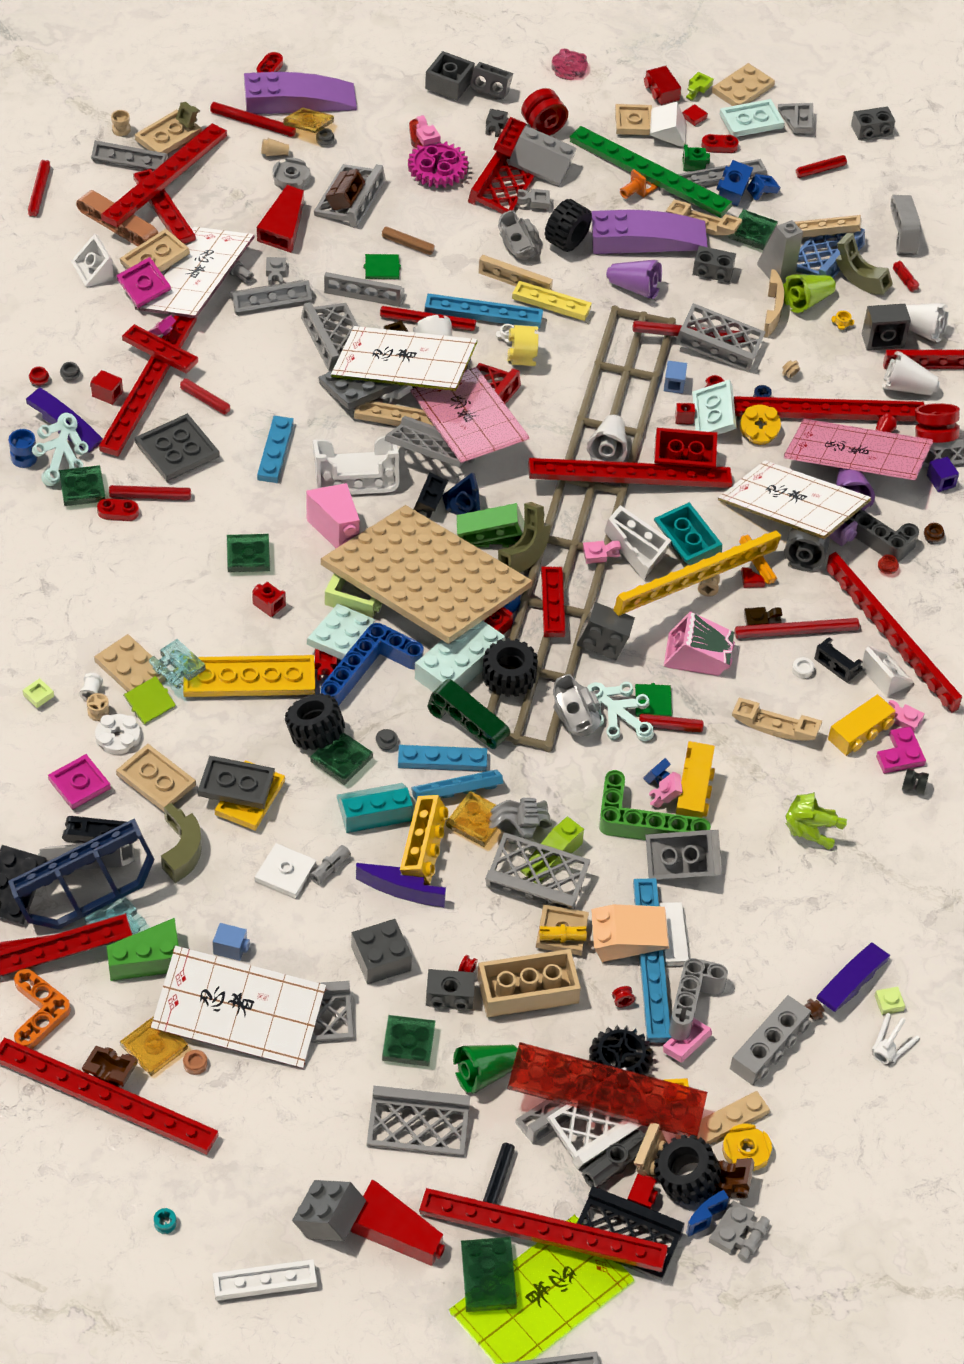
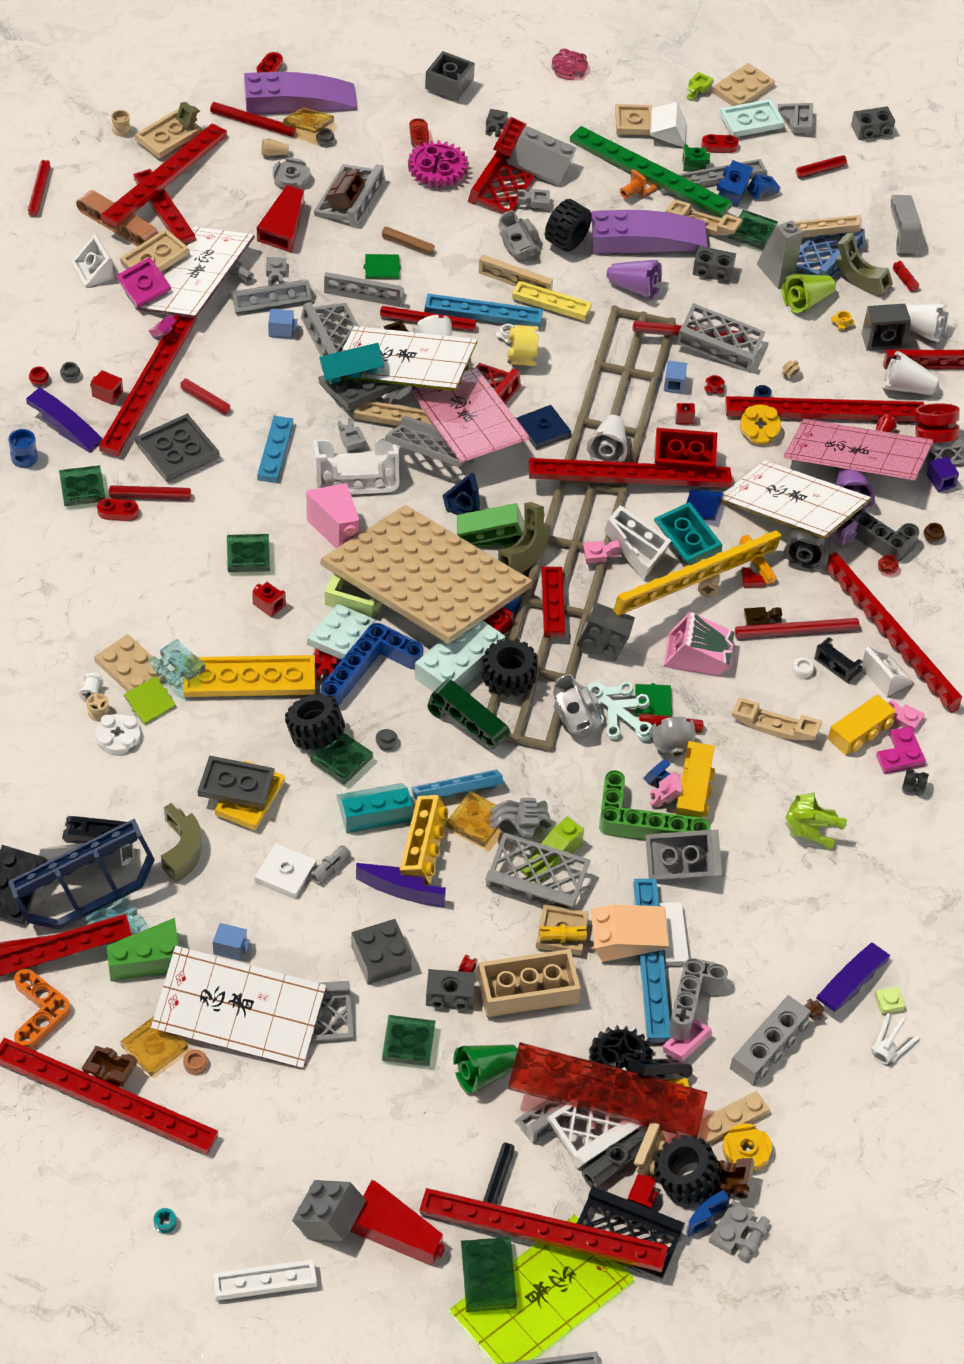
(38, 693): yellowish green plate -> none
(61, 446): light aqua plant -> none
(79, 781): dark pink plate -> none
(127, 156): light grey tile -> none
(155, 777): tan plate -> none
(160, 348): red tile -> none
(282, 323): none -> medium blue brick
(351, 363): none -> teal slope
(351, 437): none -> light grey plate
(422, 1101): light grey fence -> none
(425, 133): bright pink plate -> none
(431, 494): black hinge -> none
(442, 758): dark azure plate -> none
(491, 75): dark grey brick -> none
(544, 111): red wheel -> none
(544, 426): none -> dark blue plate
(623, 996): red bush -> none
(660, 1067): none -> black plate
(662, 85): red brick -> none
(673, 735): none -> light grey cylinder
(694, 114): red tile -> none
(706, 503): none -> clear blue piece
(715, 408): light aqua plate -> none
(775, 290): tan slope -> none

